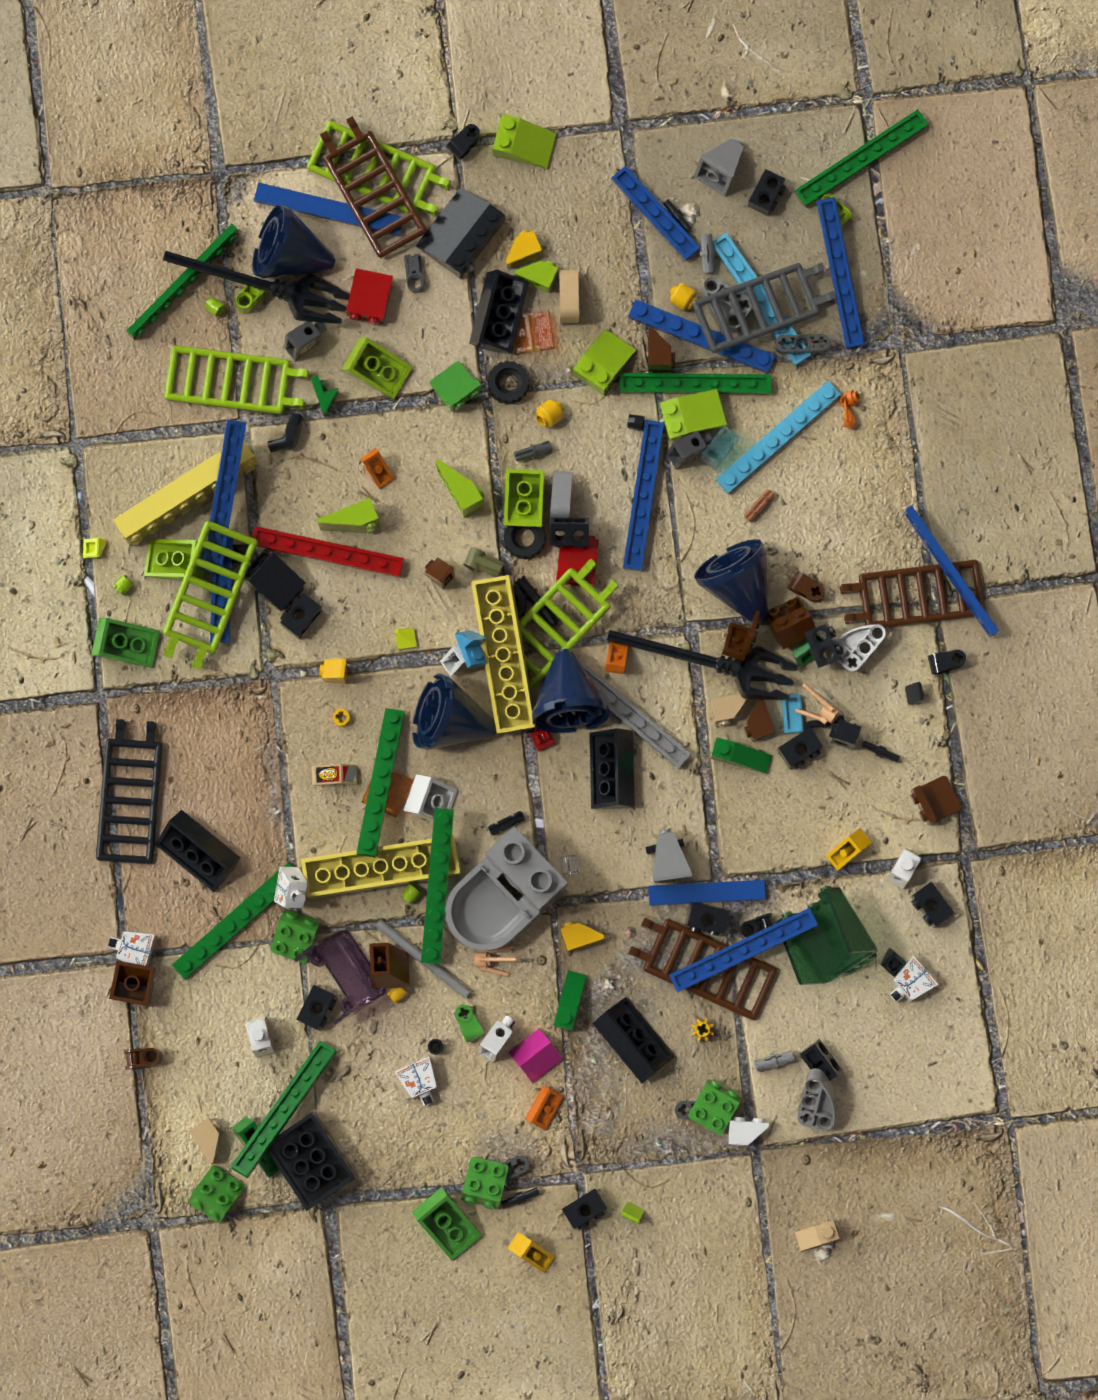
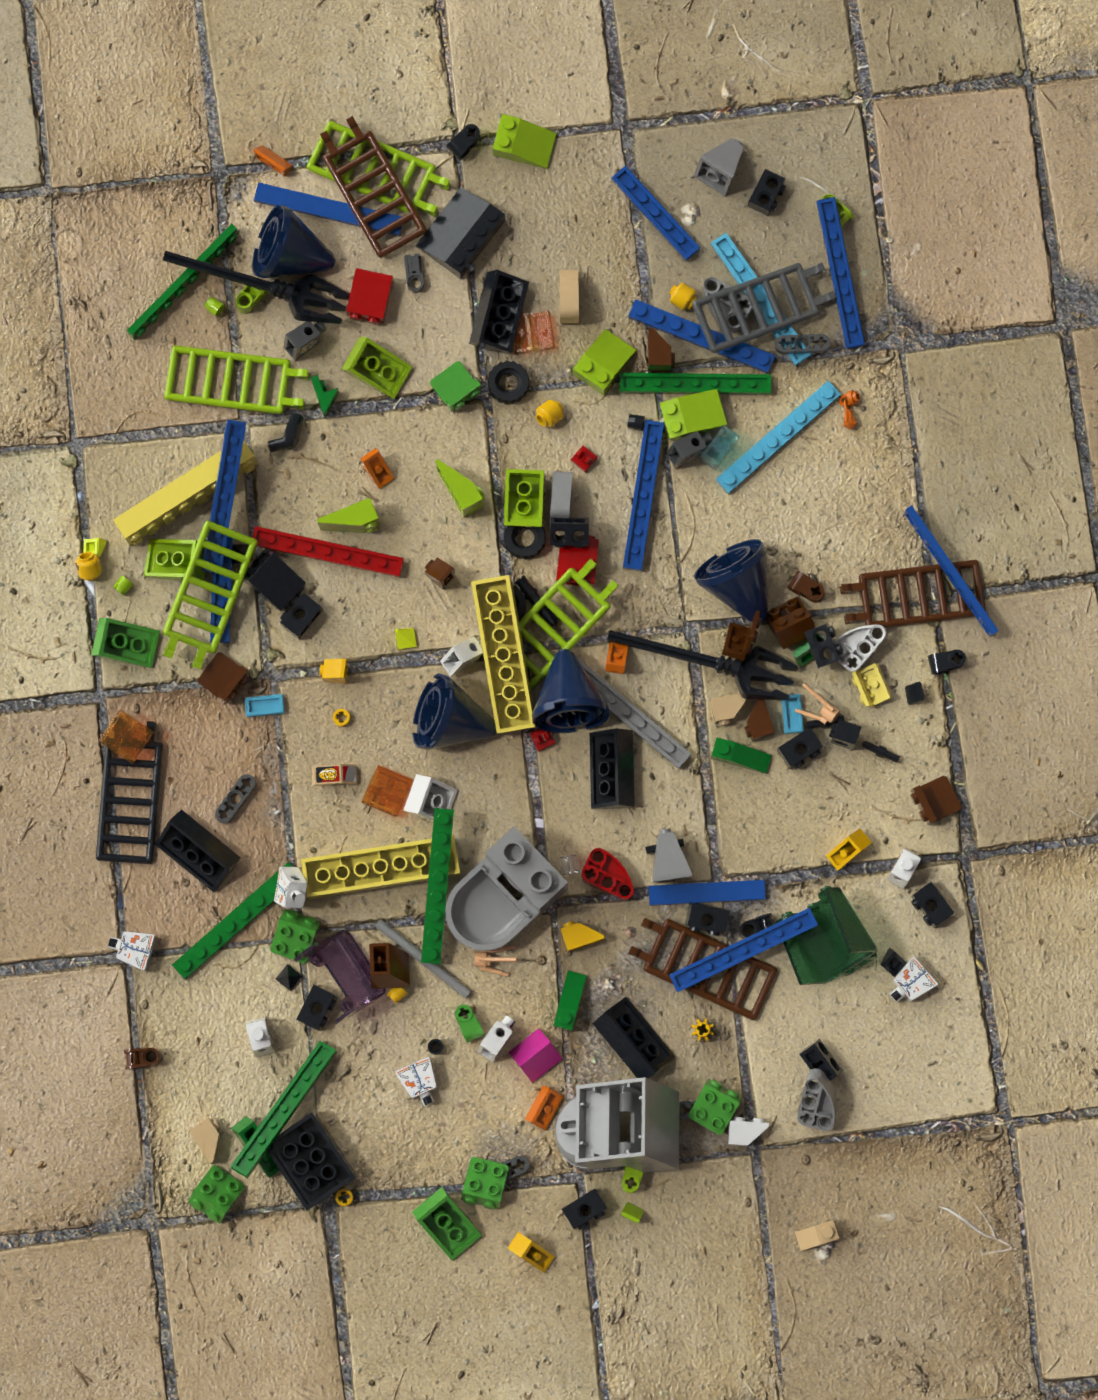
(88, 566): none -> yellow head
(126, 736): none -> clear orange slope
(132, 983): reddish brown slope -> none
(223, 677): none -> reddish brown bracket
(248, 790): none -> dark grey beam
(264, 705): none -> medium azure tile
(272, 160): none -> orange slope
(288, 977): none -> black slope
(339, 1194): none -> yellow bush
(380, 783): green plate -> none
(410, 894): lime hose -> none
(470, 647): dark azure slope -> none
(479, 561): olive piece -> none
(506, 823): black axle -> none
(520, 1198): black bar -> none
(523, 249): yellow slope -> none
(533, 451): dark grey axle -> none
(539, 274): lime slope -> none
(584, 458): none -> red tile
(590, 1126): none -> light grey piece
(607, 868): none -> red beam
(631, 1173): none -> lime piece
(677, 215): black bar -> none
(707, 250): light grey pin -> none
(759, 505): nougat axle -> none
(774, 1061): light grey pin -> none
(861, 158): green plate -> none
(871, 685): none -> light yellow bracket

